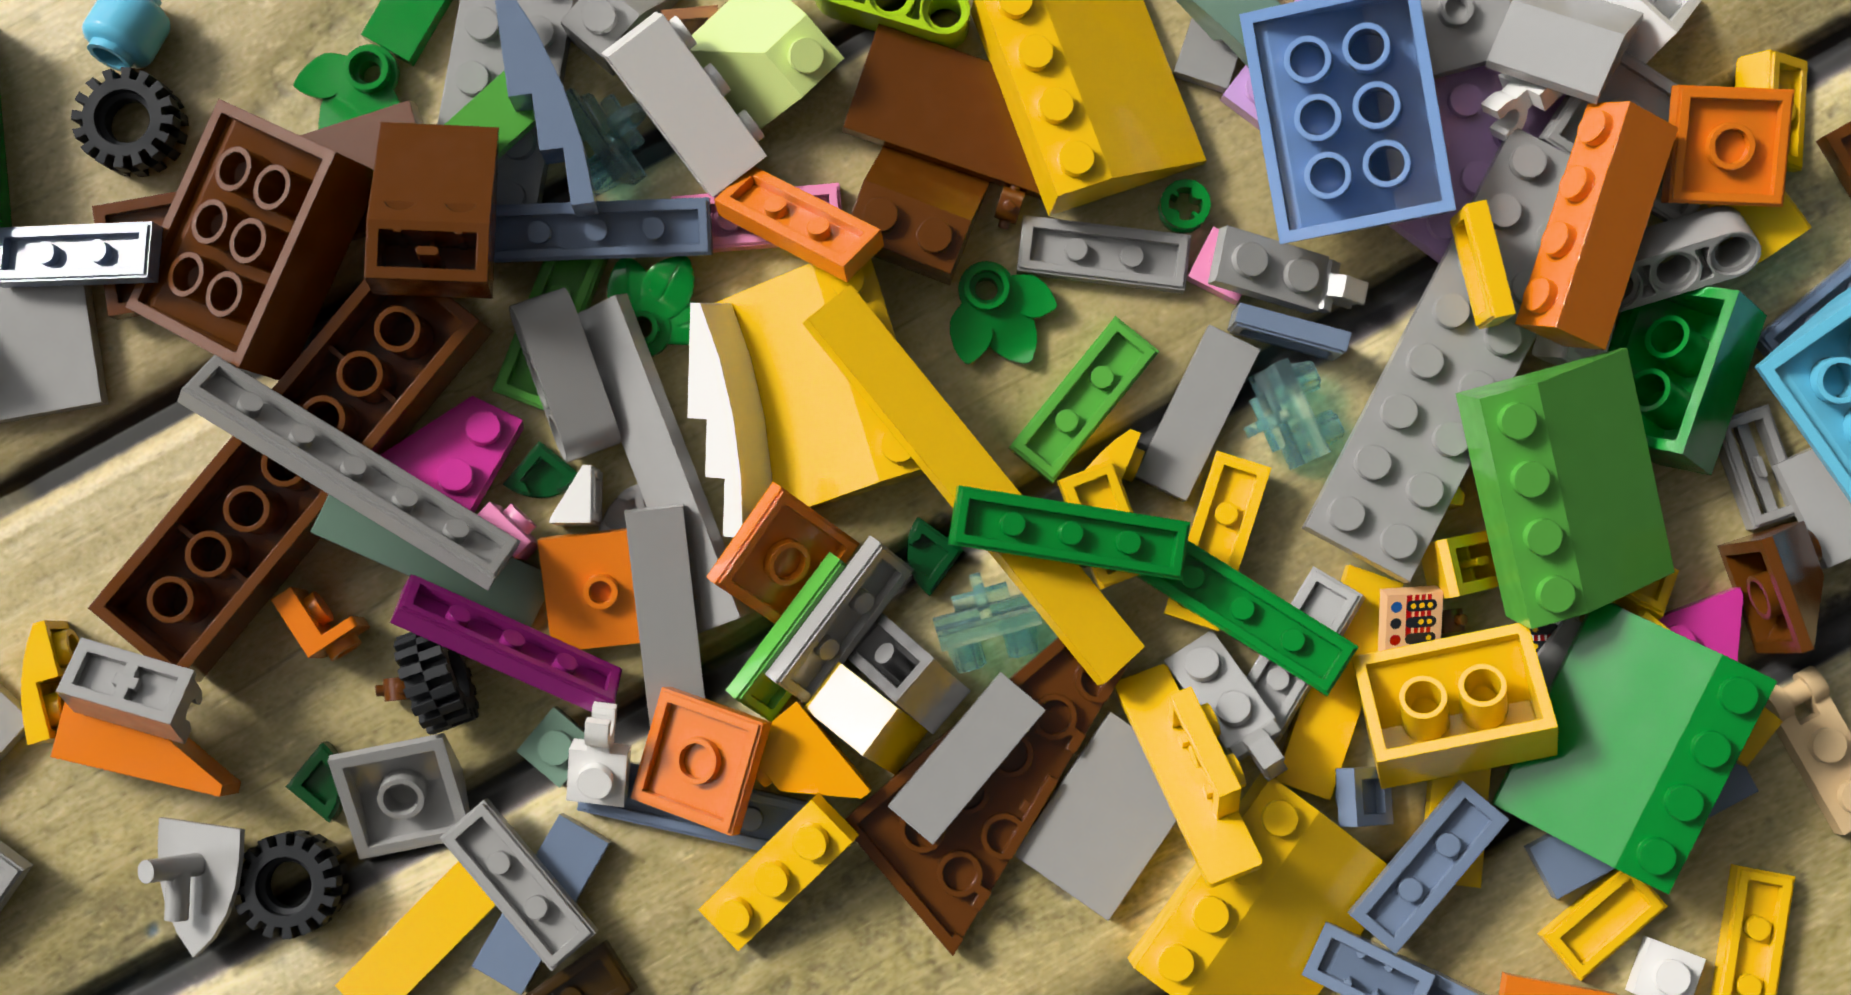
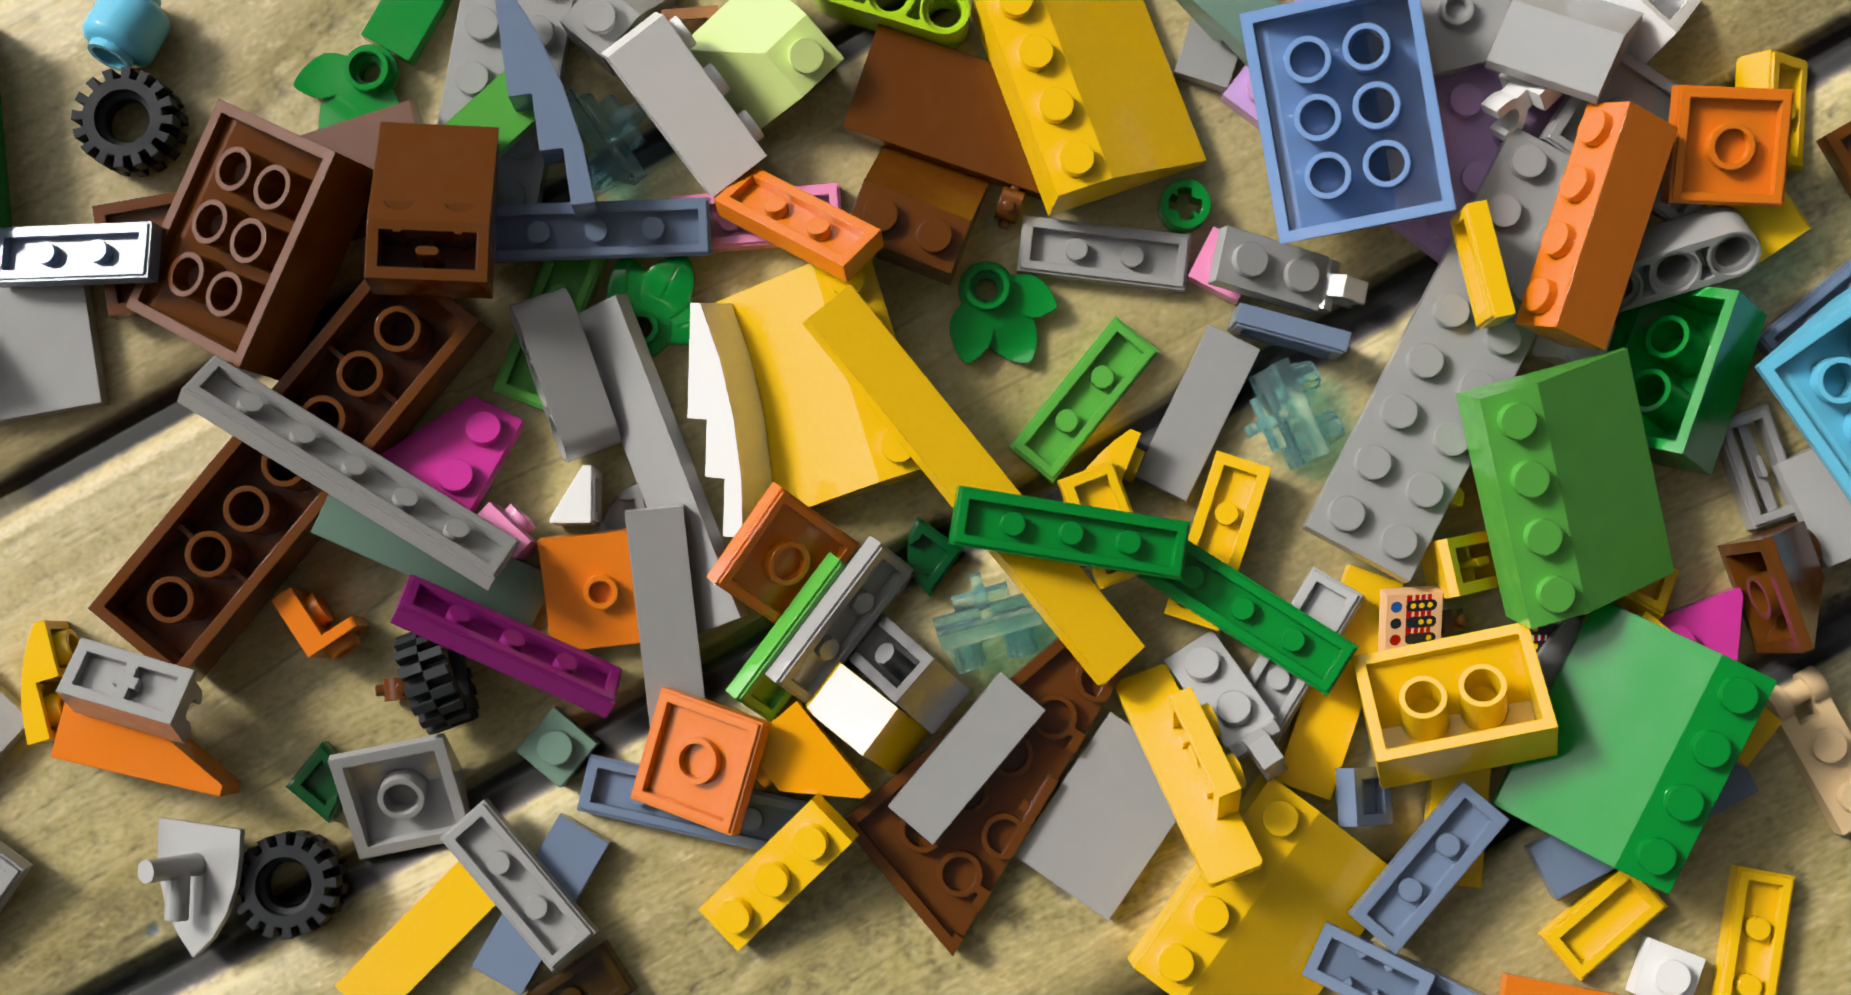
(541, 474): dark green tile -> none
(598, 765): white plate -> none

